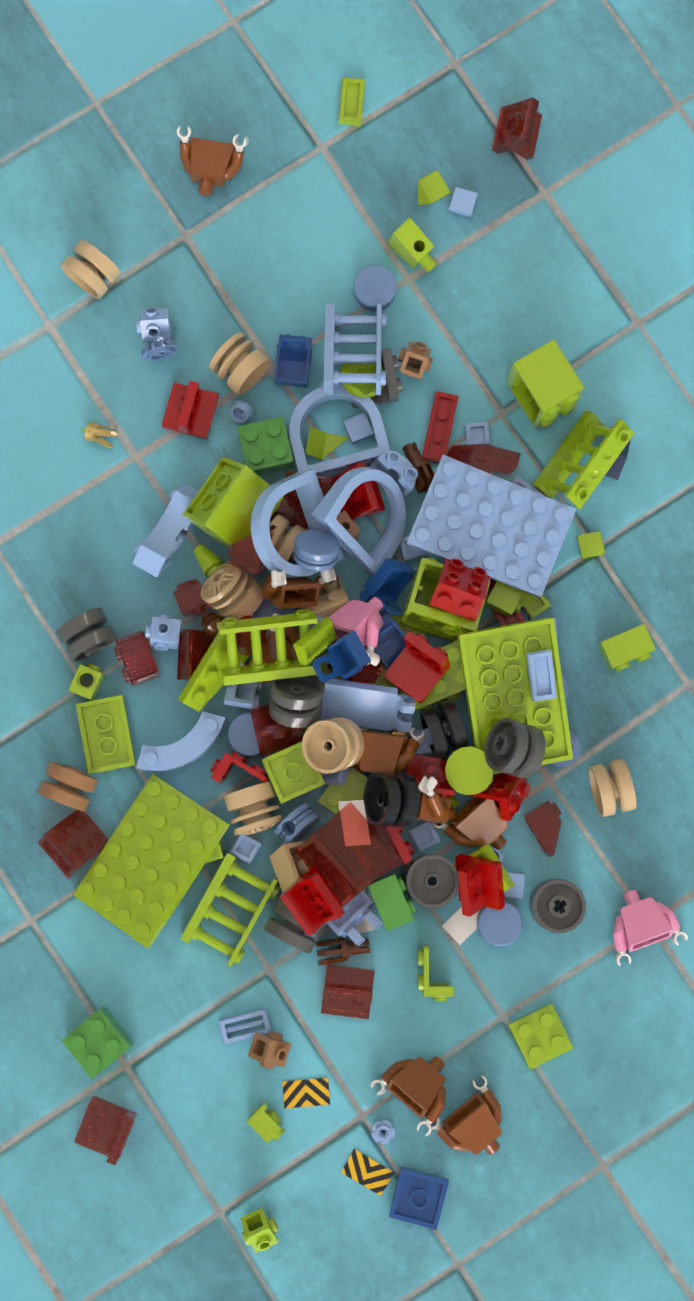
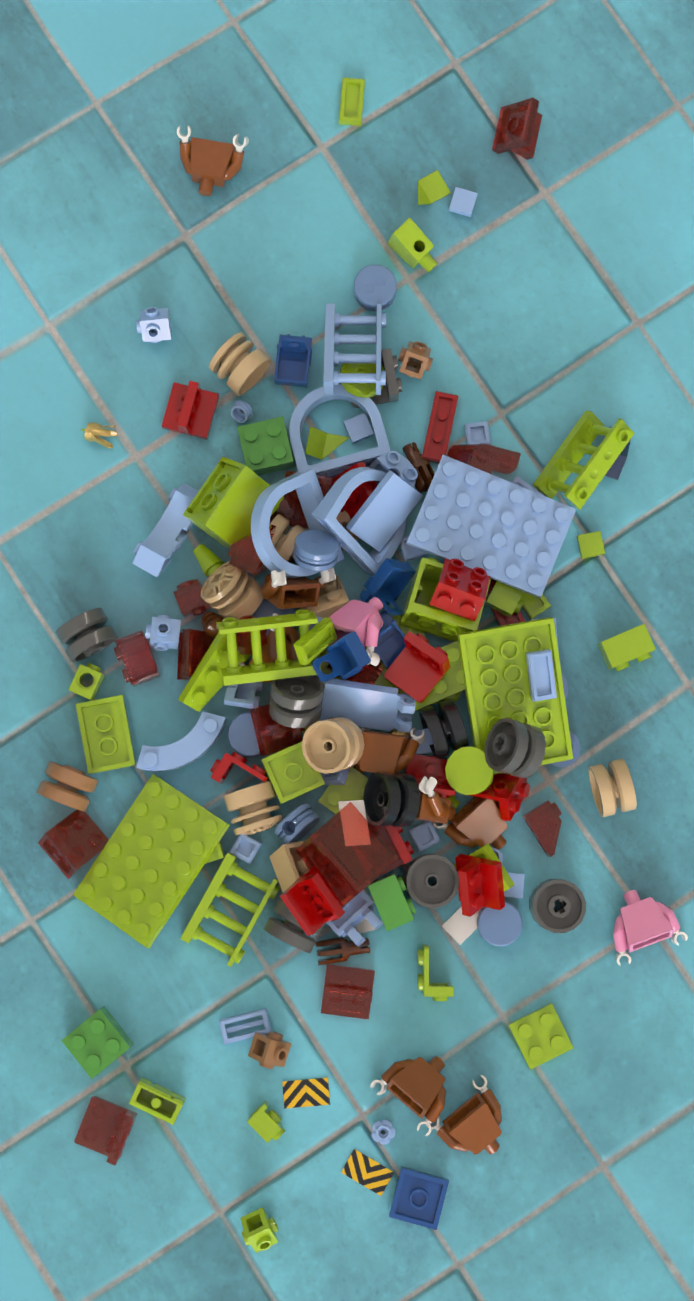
(90, 269): tan wheel -> none
(157, 1100): none -> lime brick
(159, 350): medium blue gear -> none
(384, 511): none -> light blue tile
(545, 385): lime container -> none

